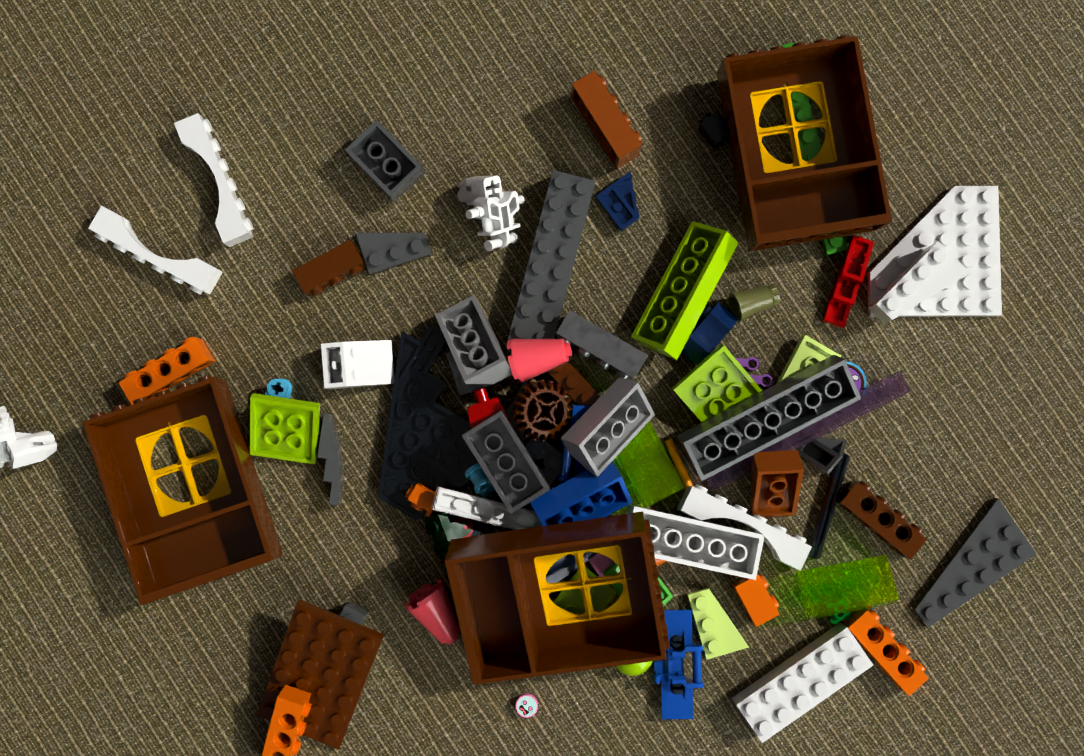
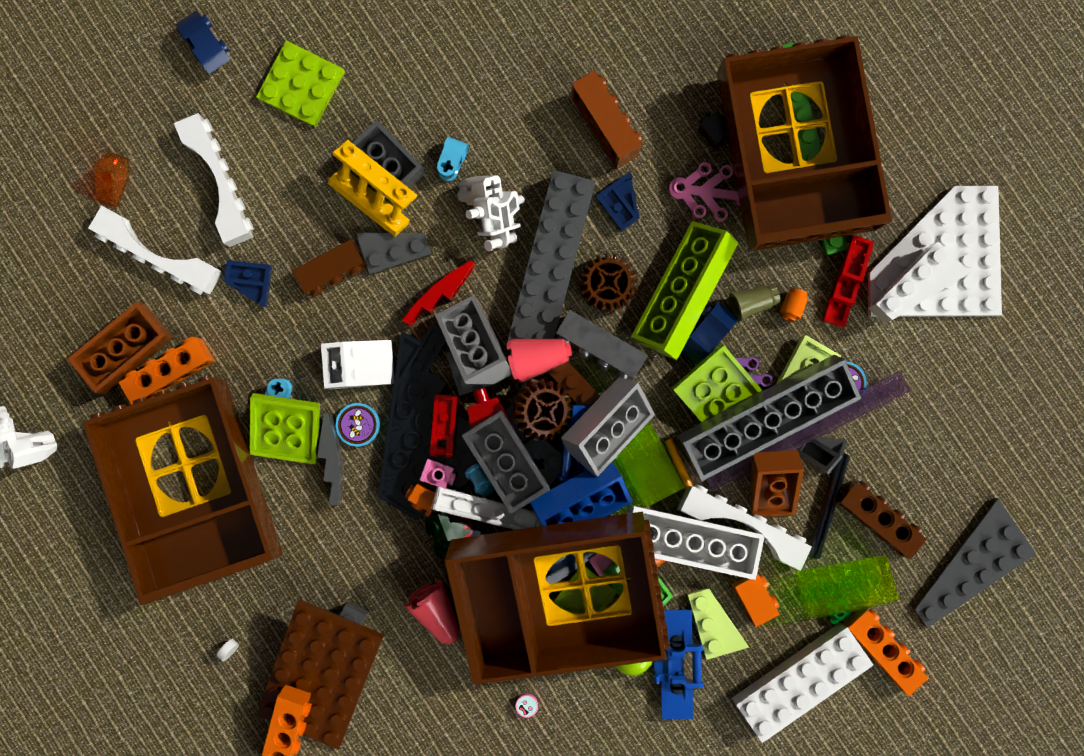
(111, 178): none -> clear orange slope
(120, 348): none -> dark orange brick
(203, 42): none -> dark blue brick
(227, 650): none -> white tile
(250, 279): none -> dark blue wing
(300, 84): none -> lime plate
(357, 424): none -> tile
(365, 198): none -> yellow fence
(429, 474): none -> bright pink brick
(443, 425): none -> red plate
(446, 287): none -> red slope
(453, 156): none -> medium azure piece
(602, 274): none -> reddish brown gear
(705, 192): none -> bright pink plant
(793, 305): none -> orange brick

